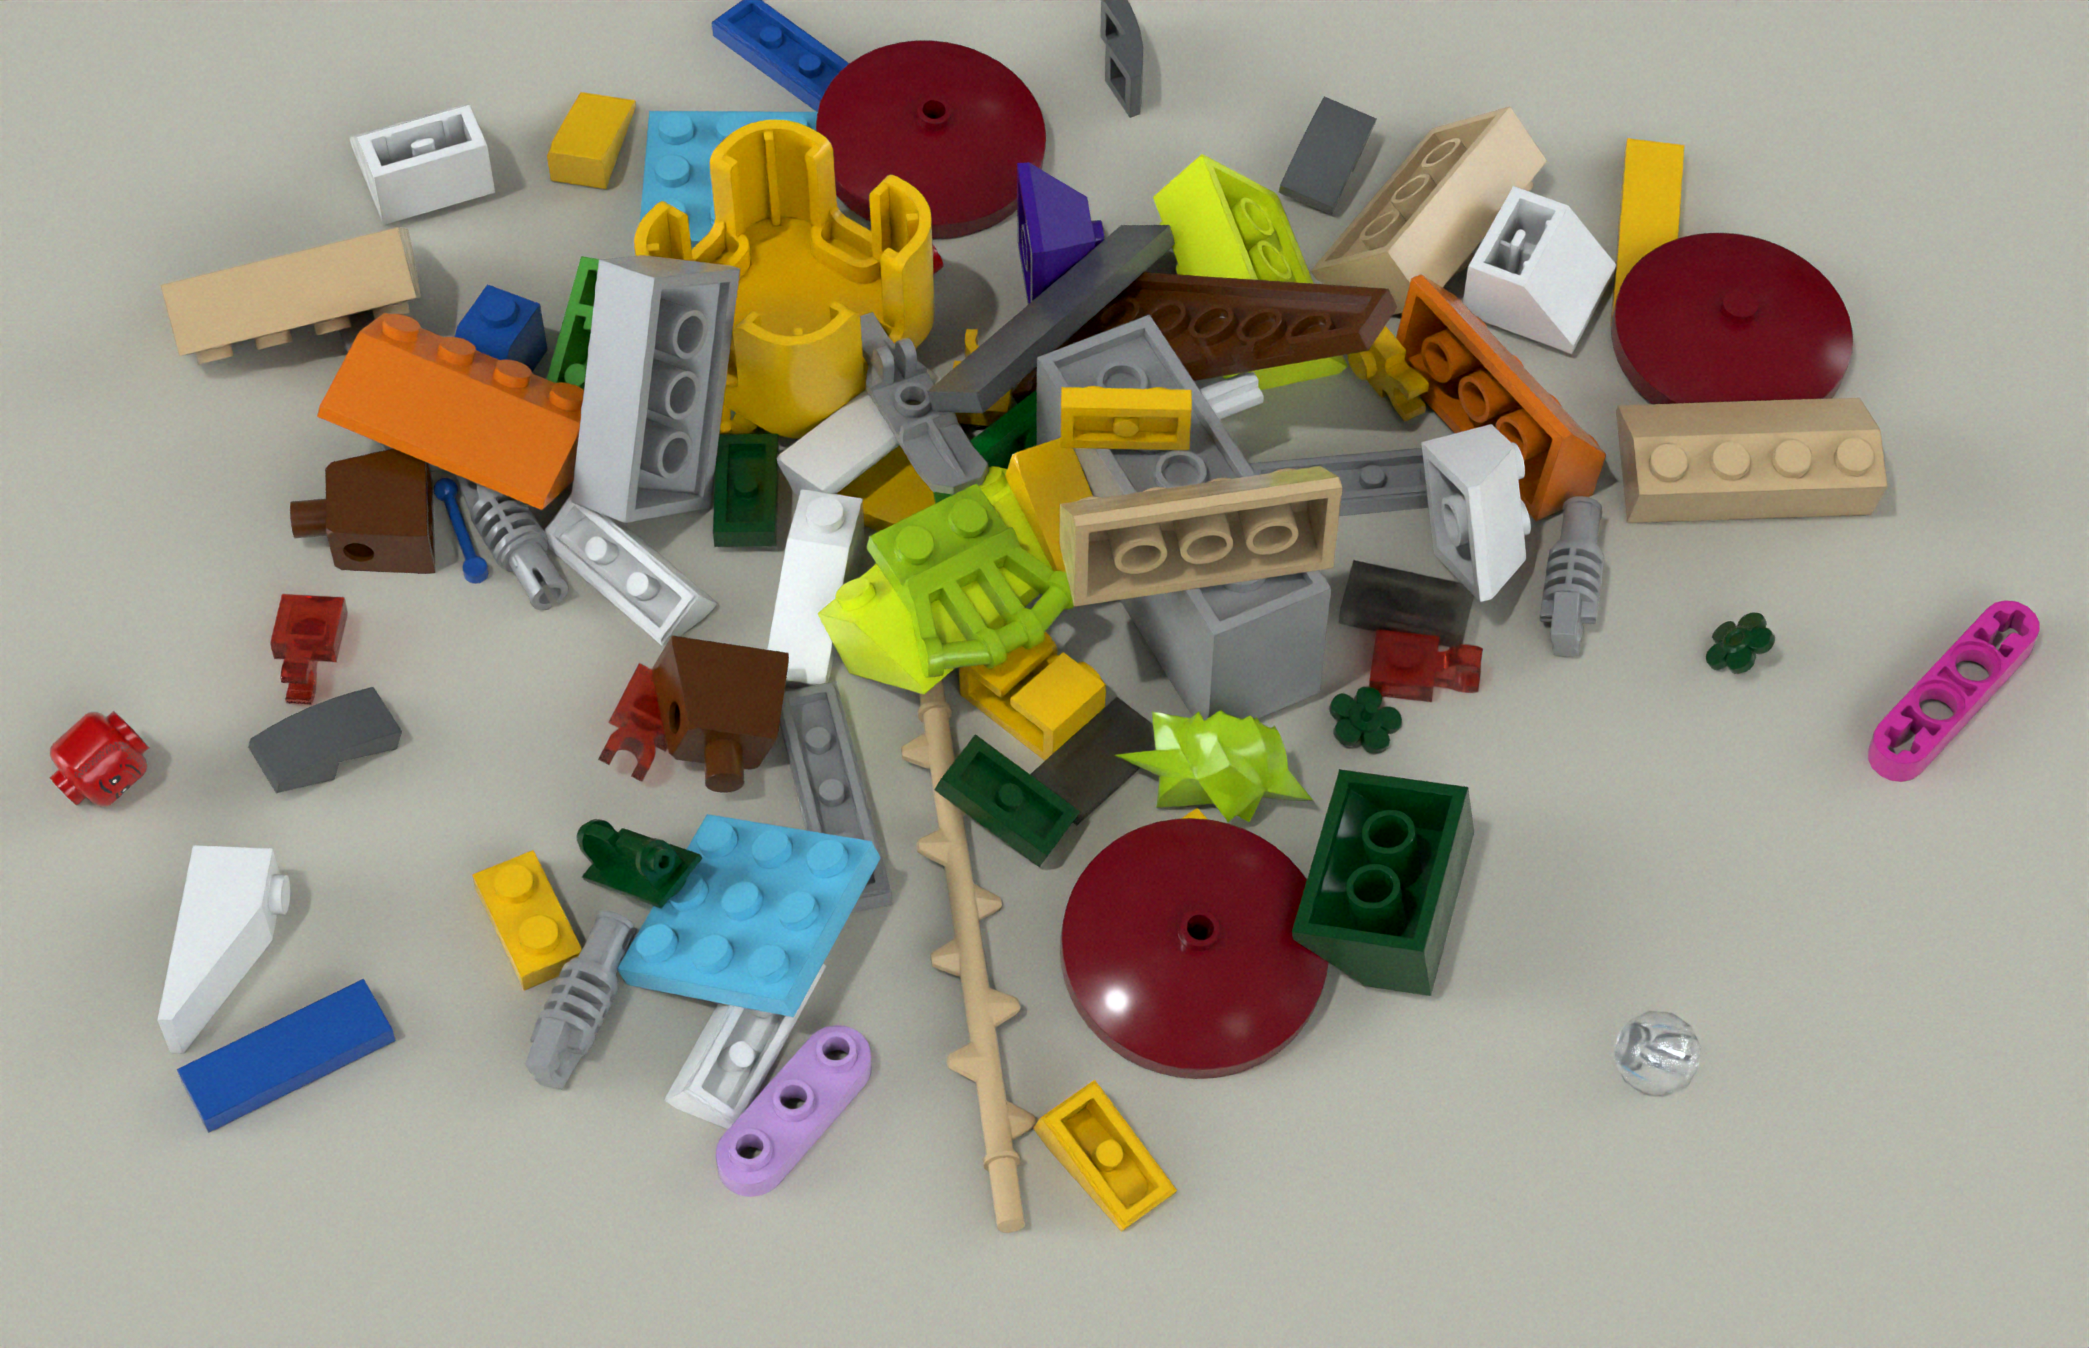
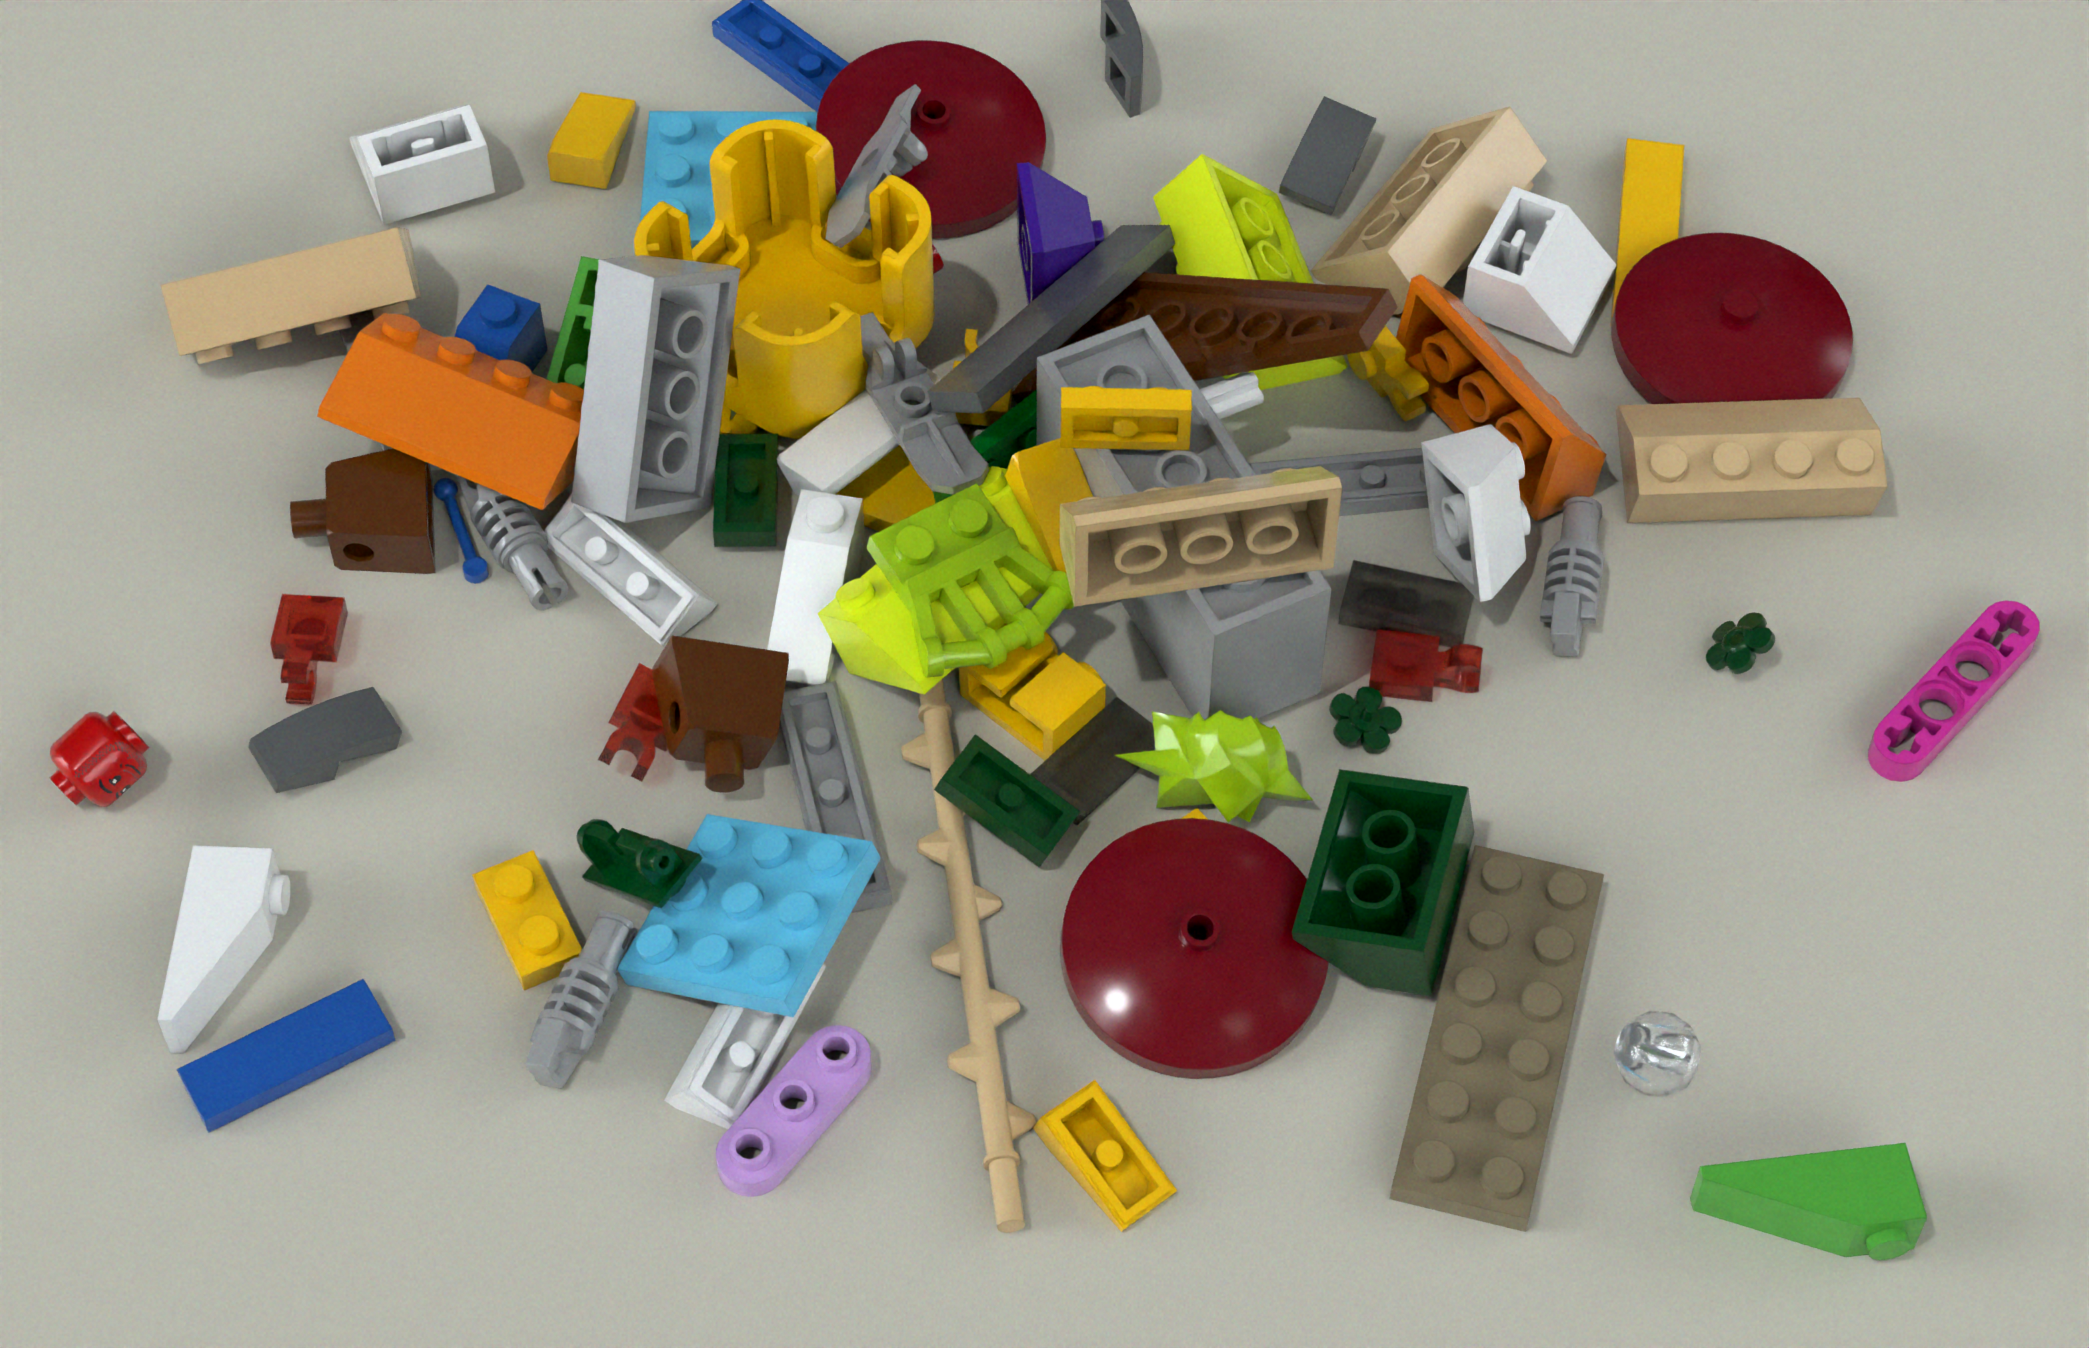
(890, 149): none -> light grey piece
(1498, 1039): none -> dark tan plate
(1825, 1200): none -> bright green slope

